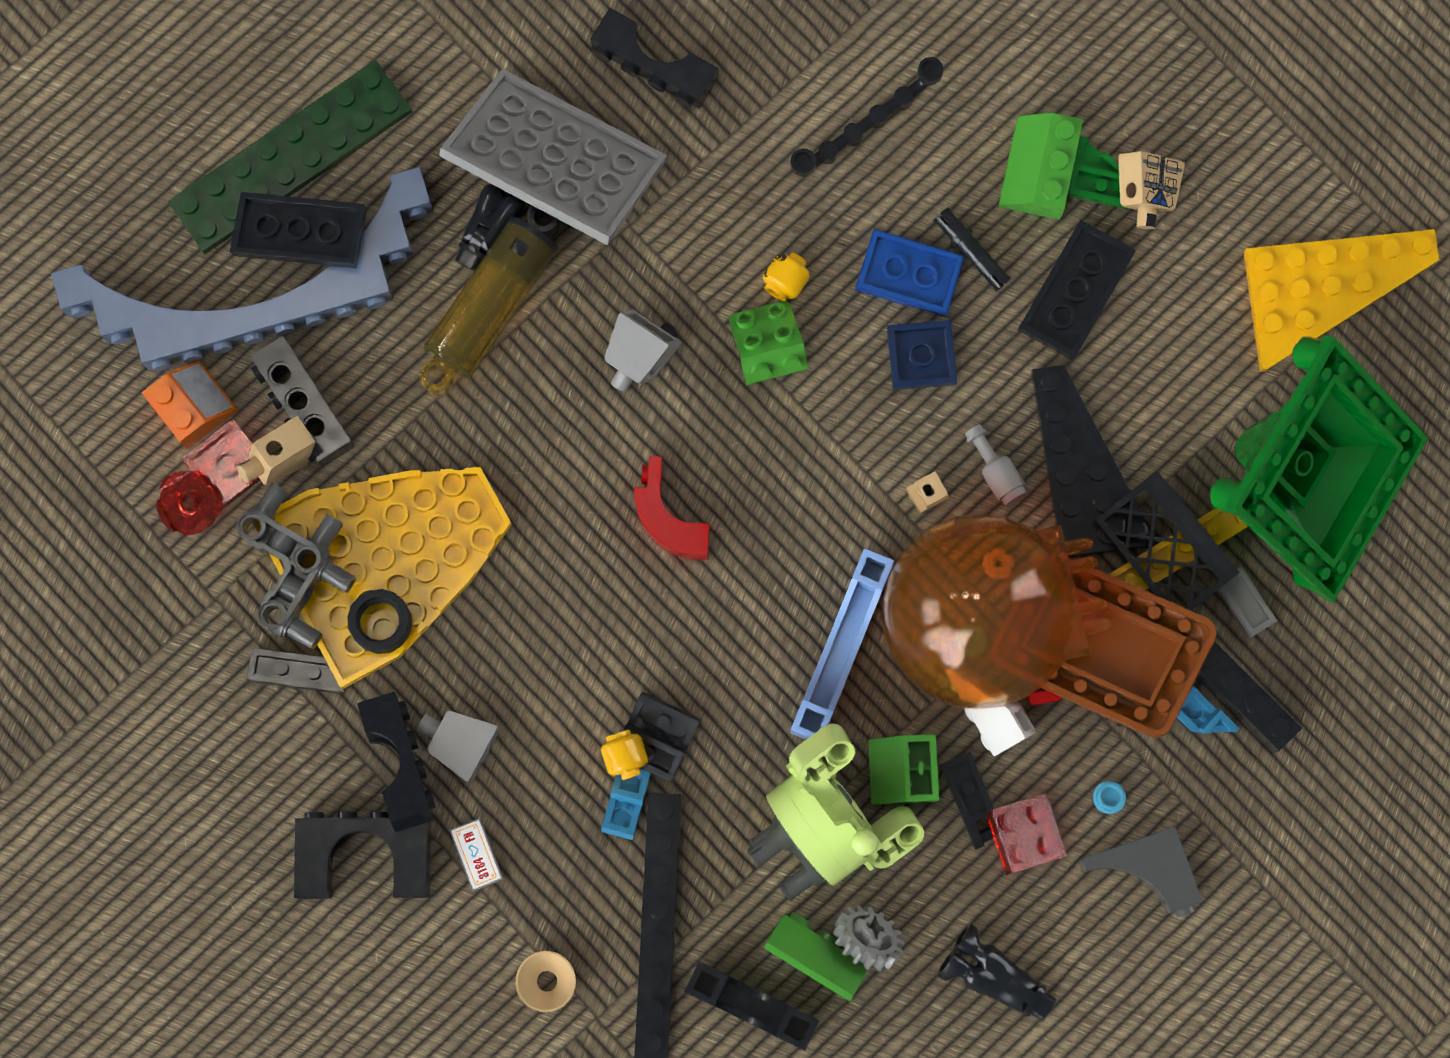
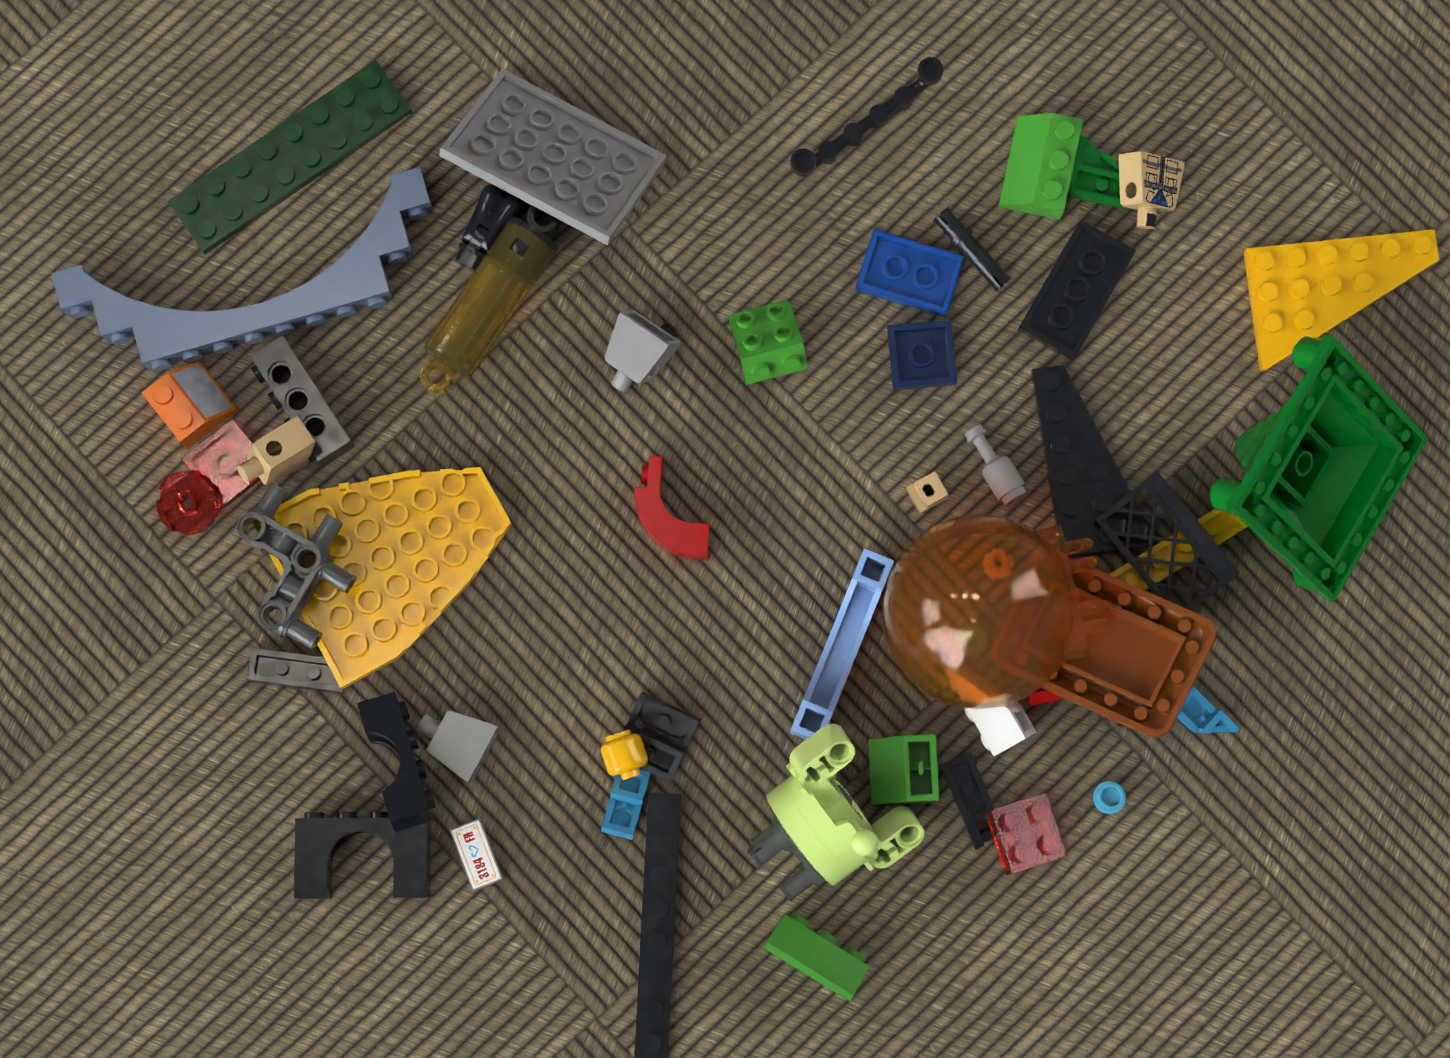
(298, 230): black plate -> none
(368, 599): black tyre -> none
(527, 981): tan piece -> none
(687, 78): black arch -> none
(752, 1005): black arch -> none
(786, 276): yellow head -> none
(868, 938): light grey gear -> none
(995, 976): black piece -> none
(1159, 864): dark grey arch -> none
(1246, 604): light grey tile -> none
(1260, 713): black arch -> none

